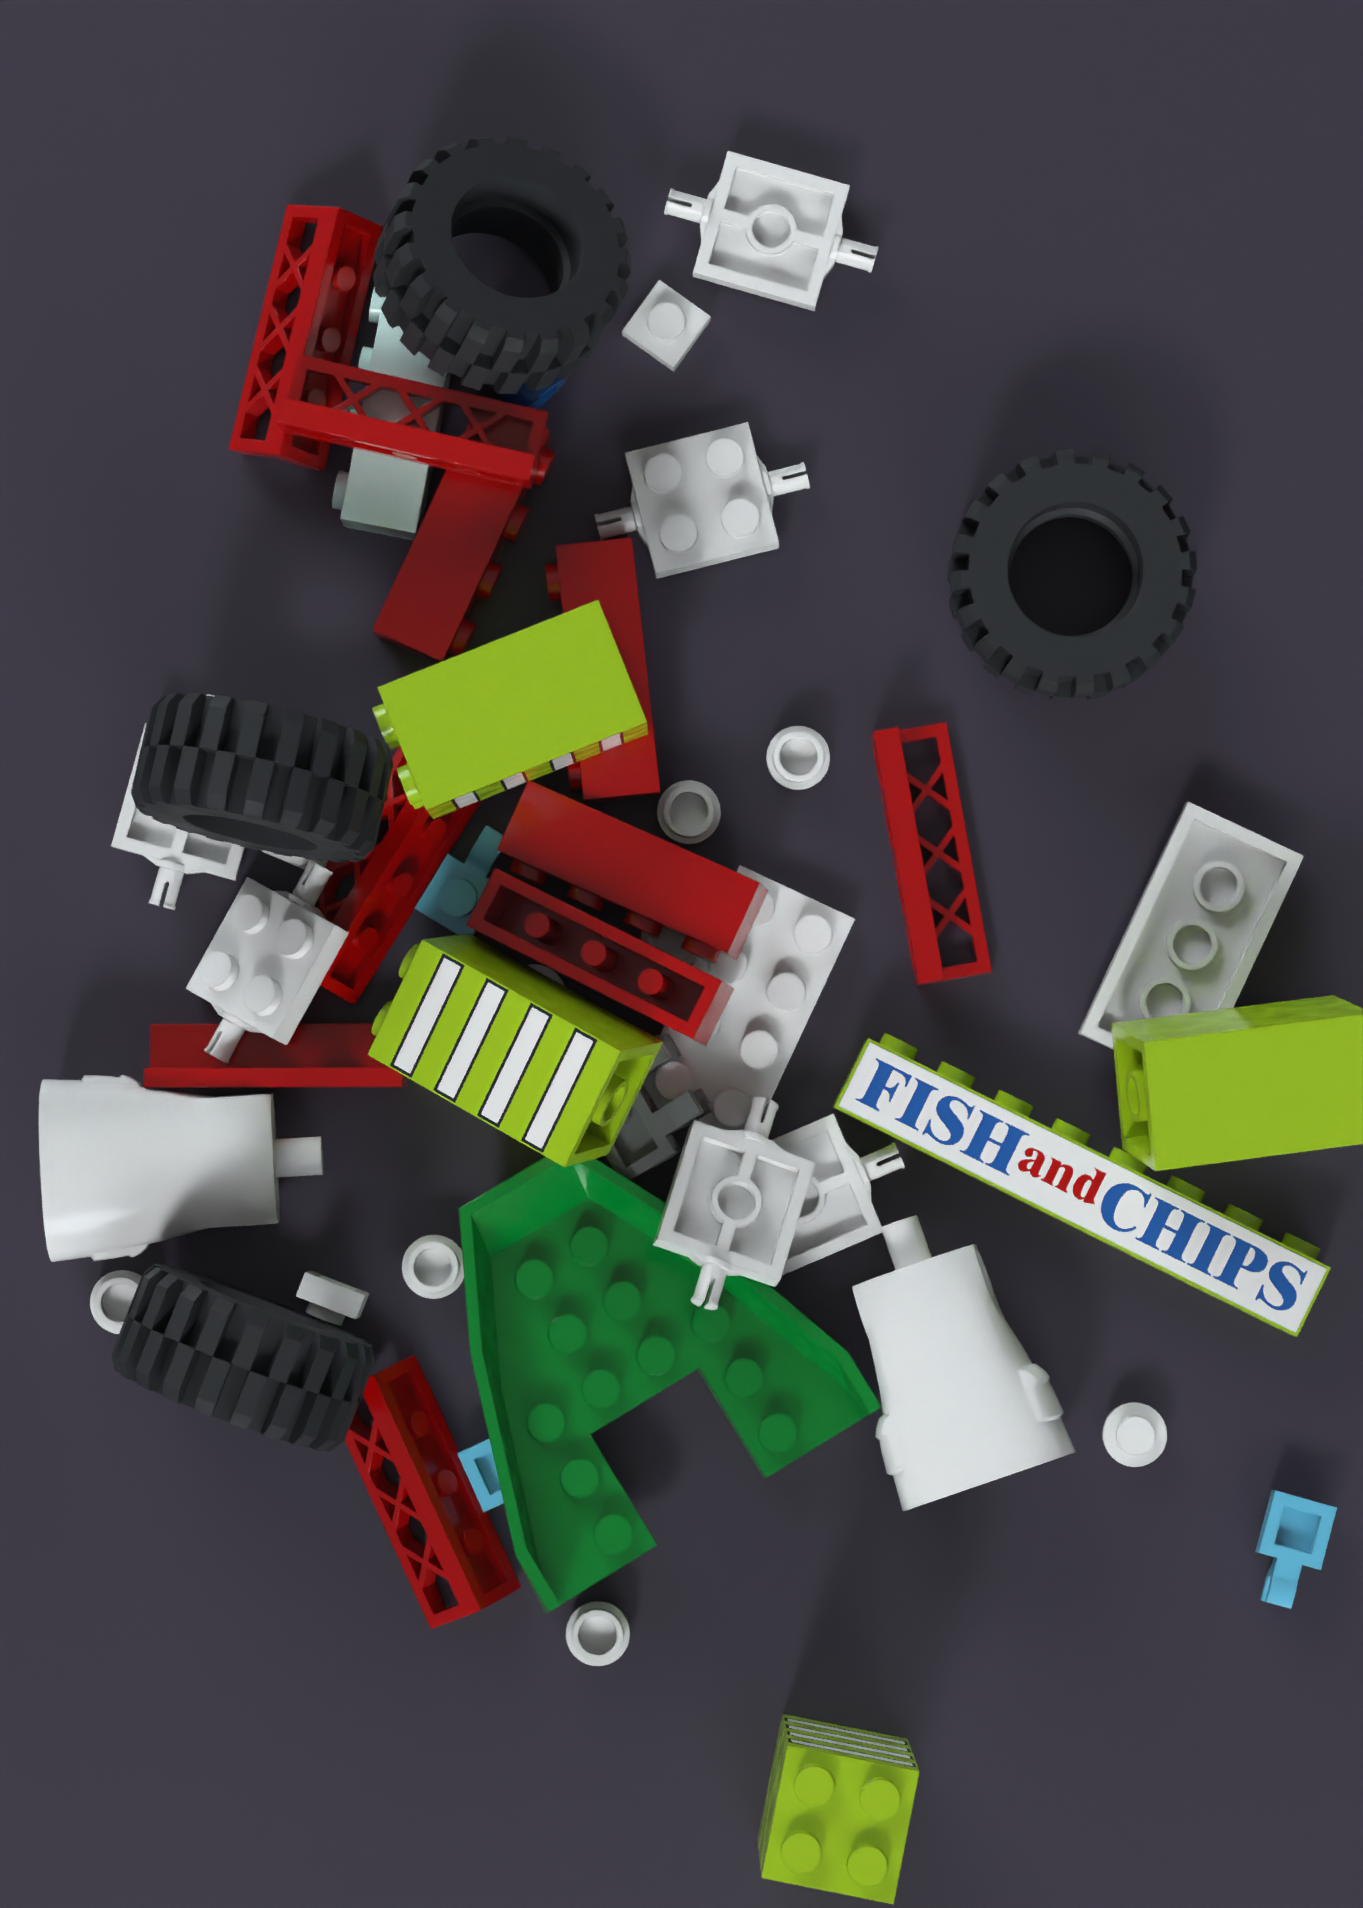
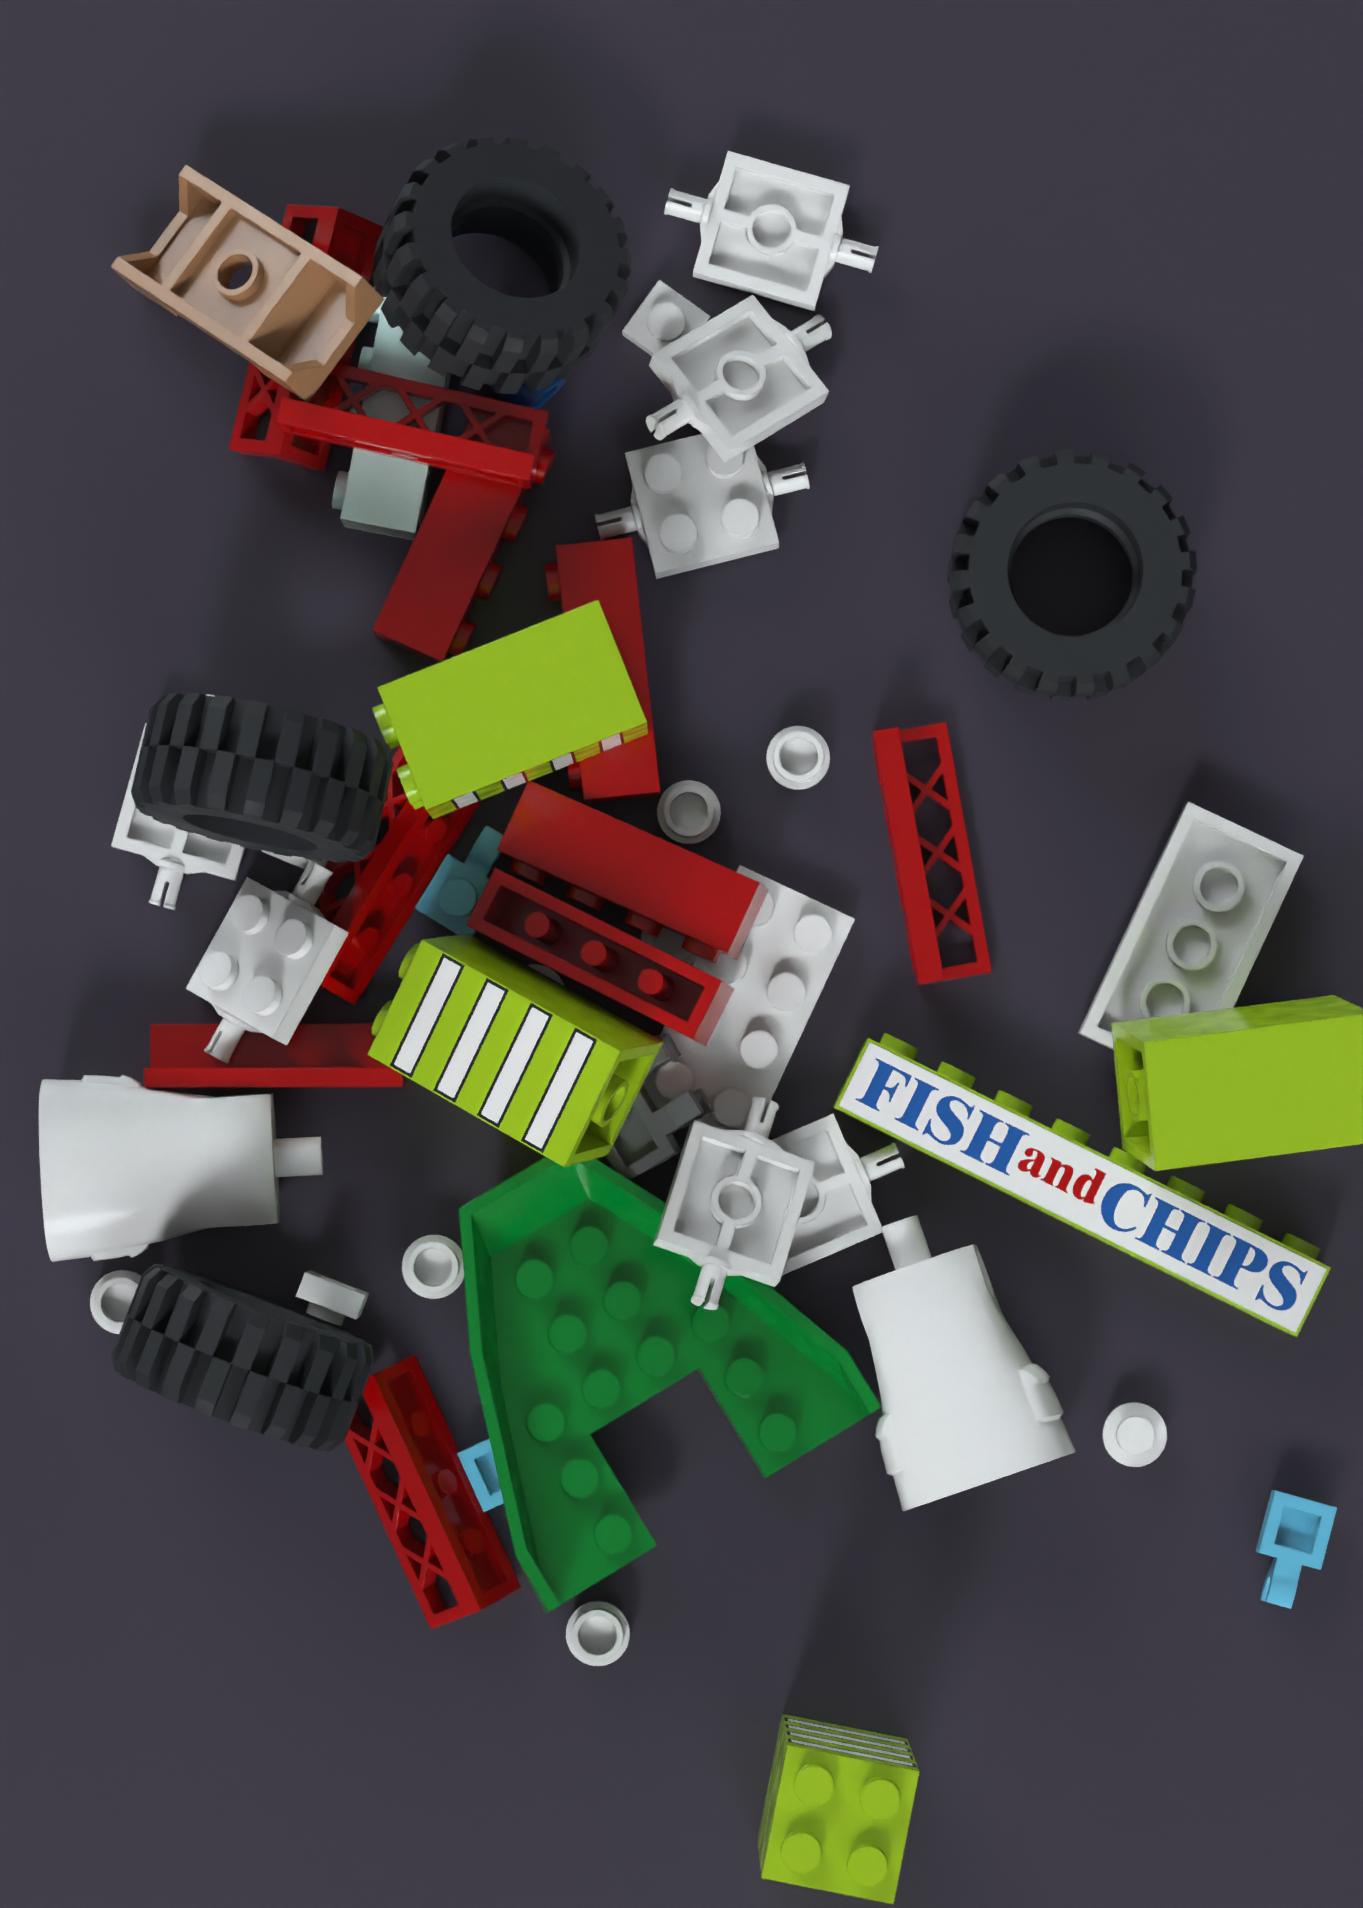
(290, 314): none -> medium nougat piece
(739, 378): none -> white plate

